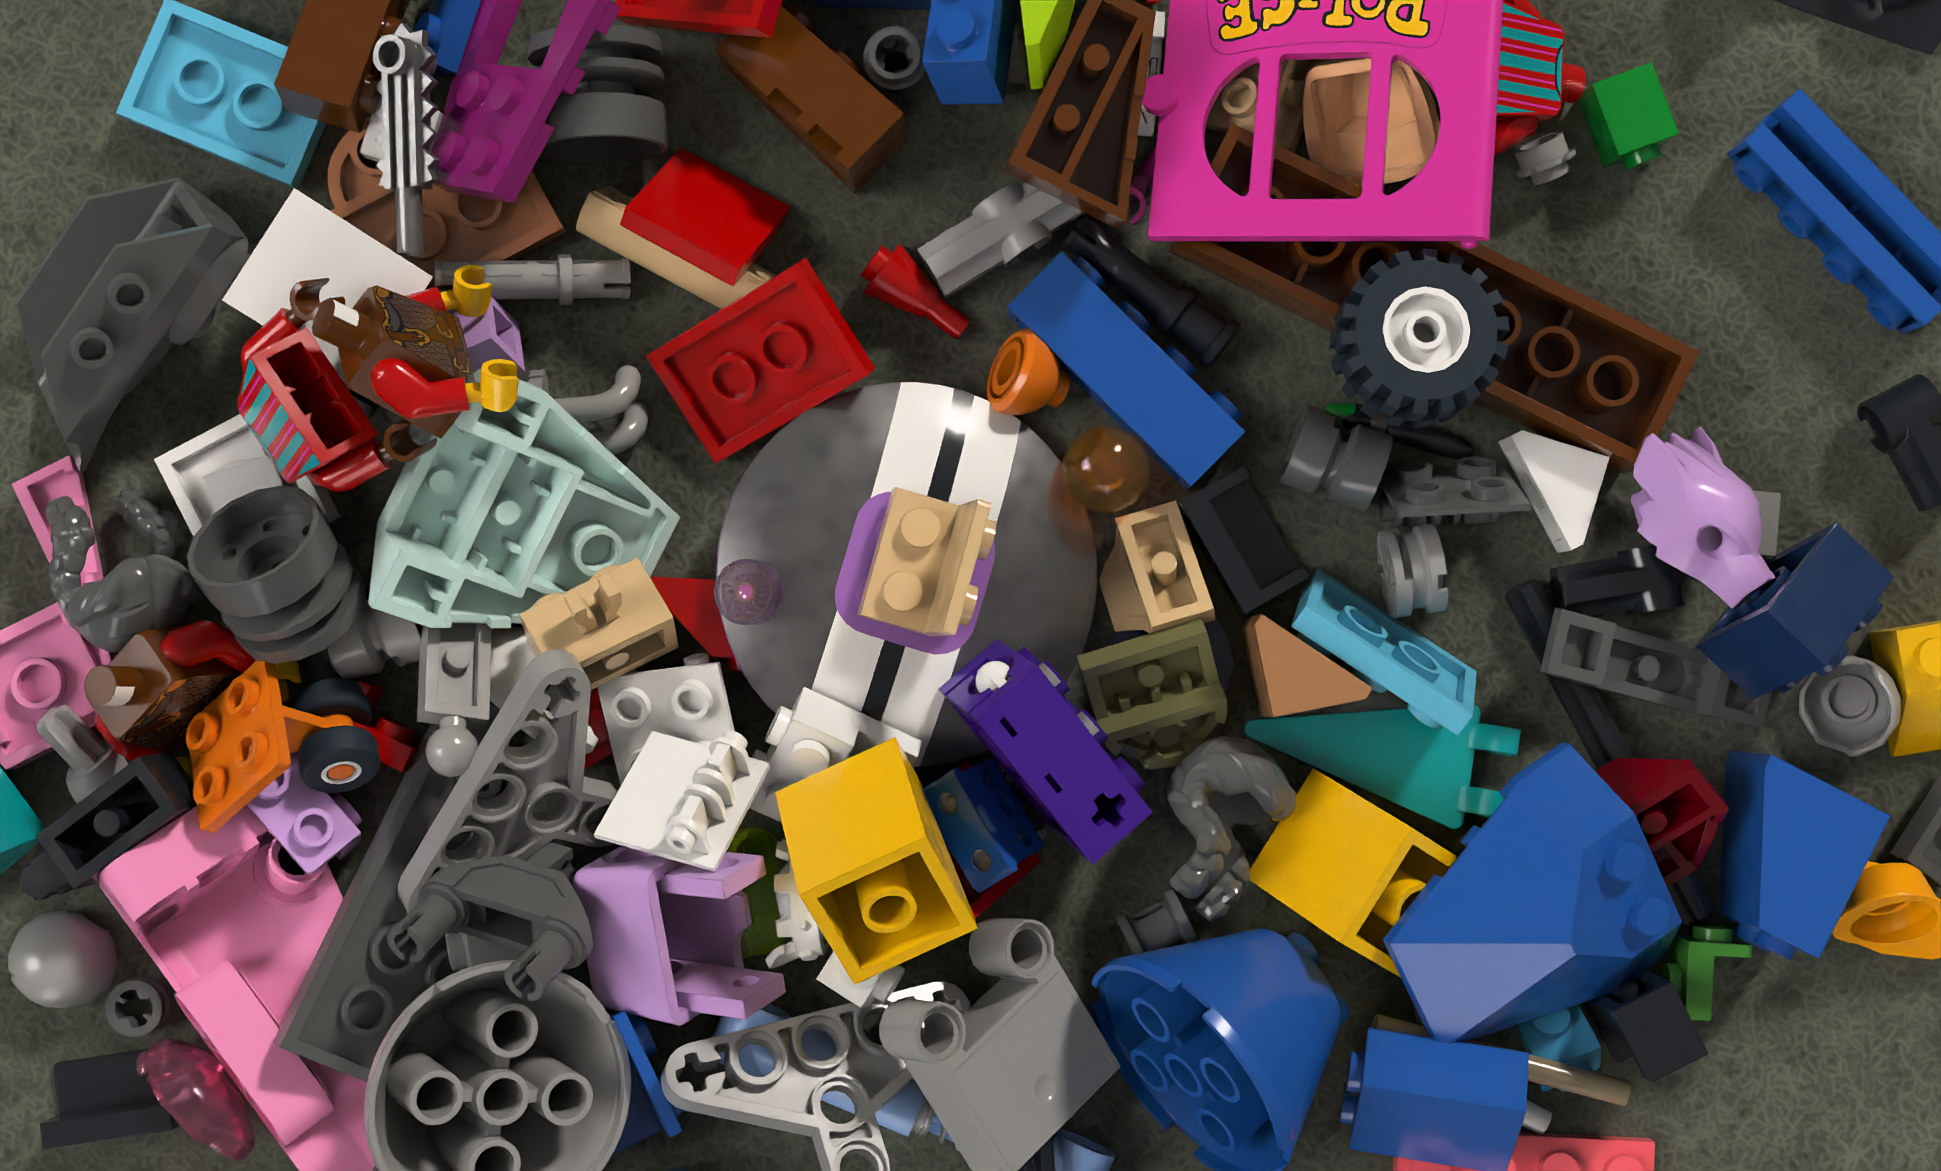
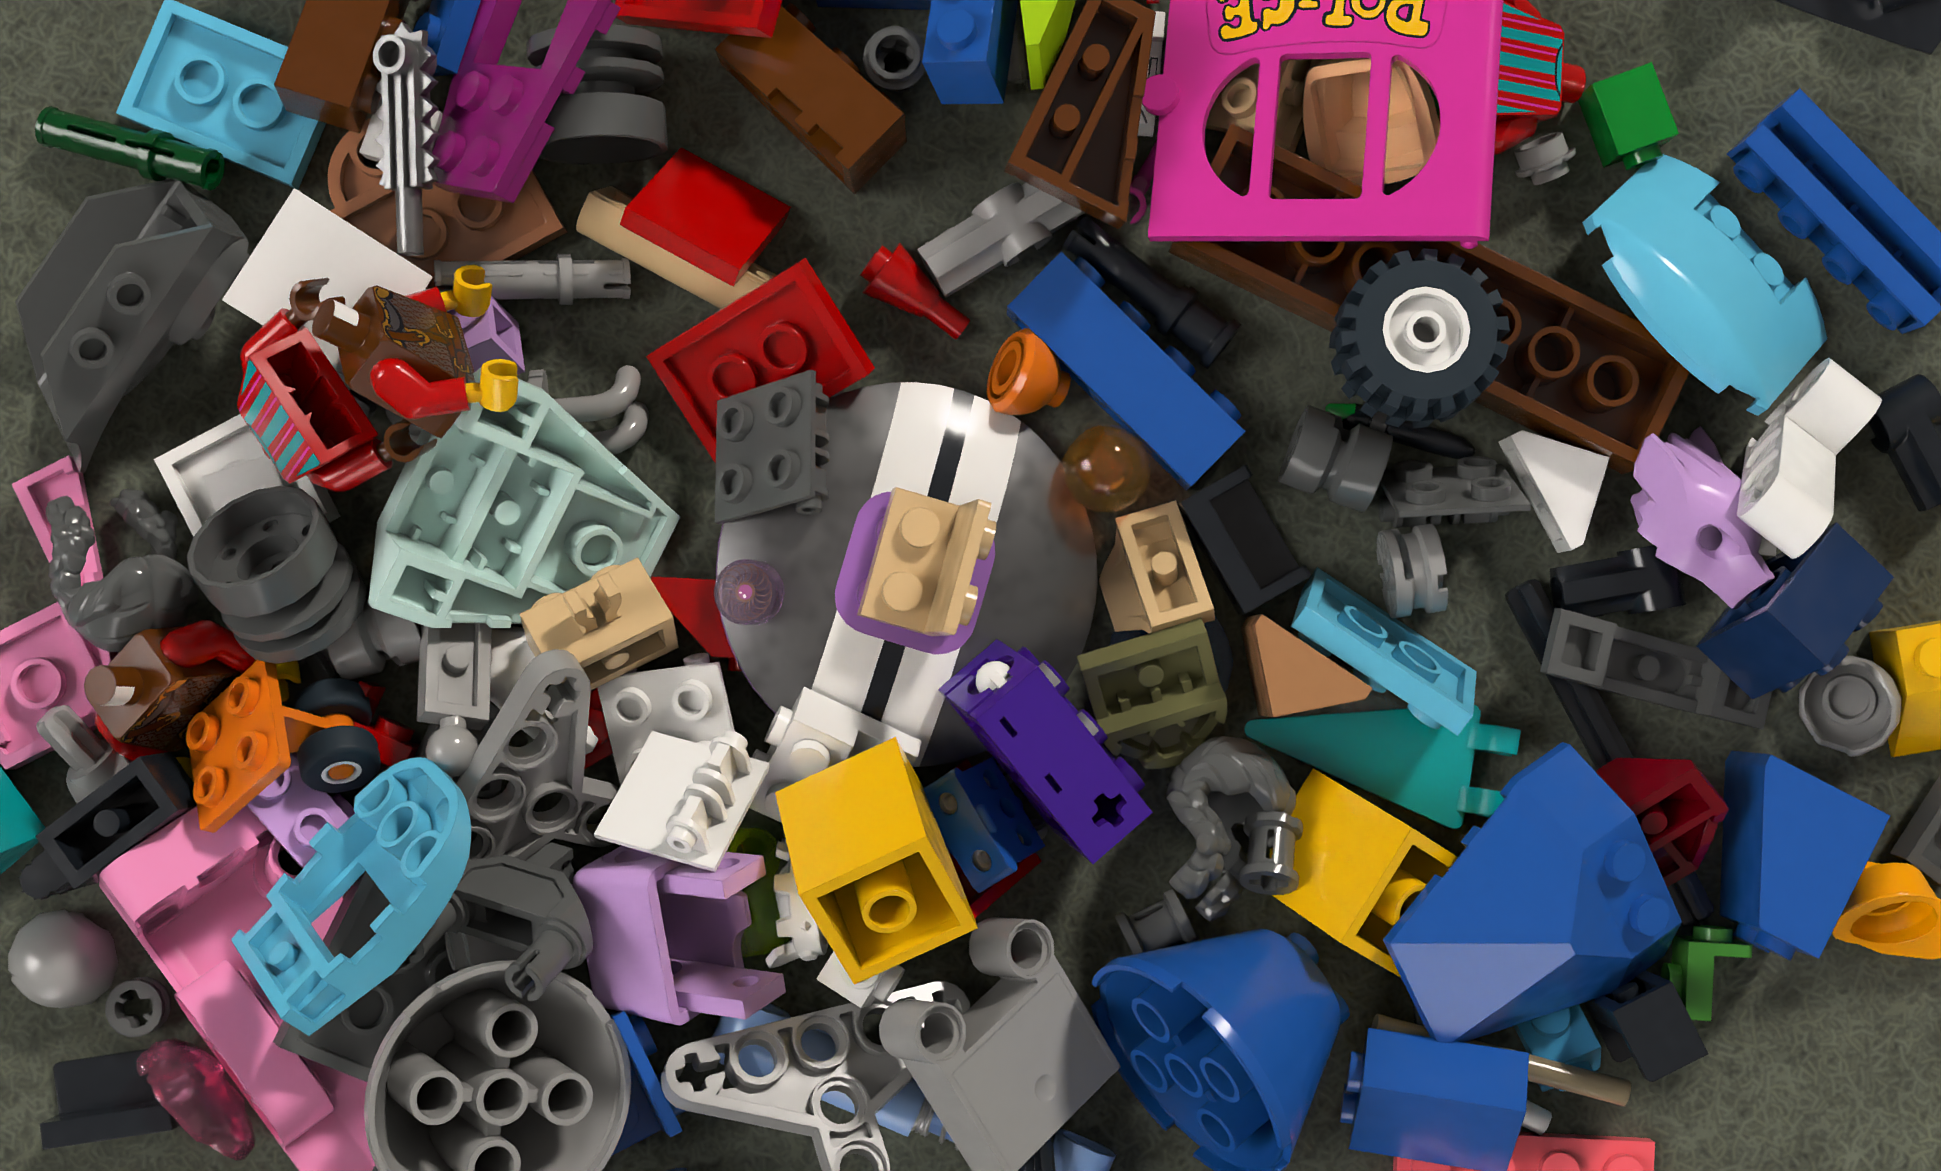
(151, 153): none -> dark green pin
(414, 845): none -> medium azure slope
(772, 449): none -> dark grey hinge
(1275, 874): none -> dark grey bush
(1706, 283): none -> medium azure slope
(1792, 466): none -> white beam

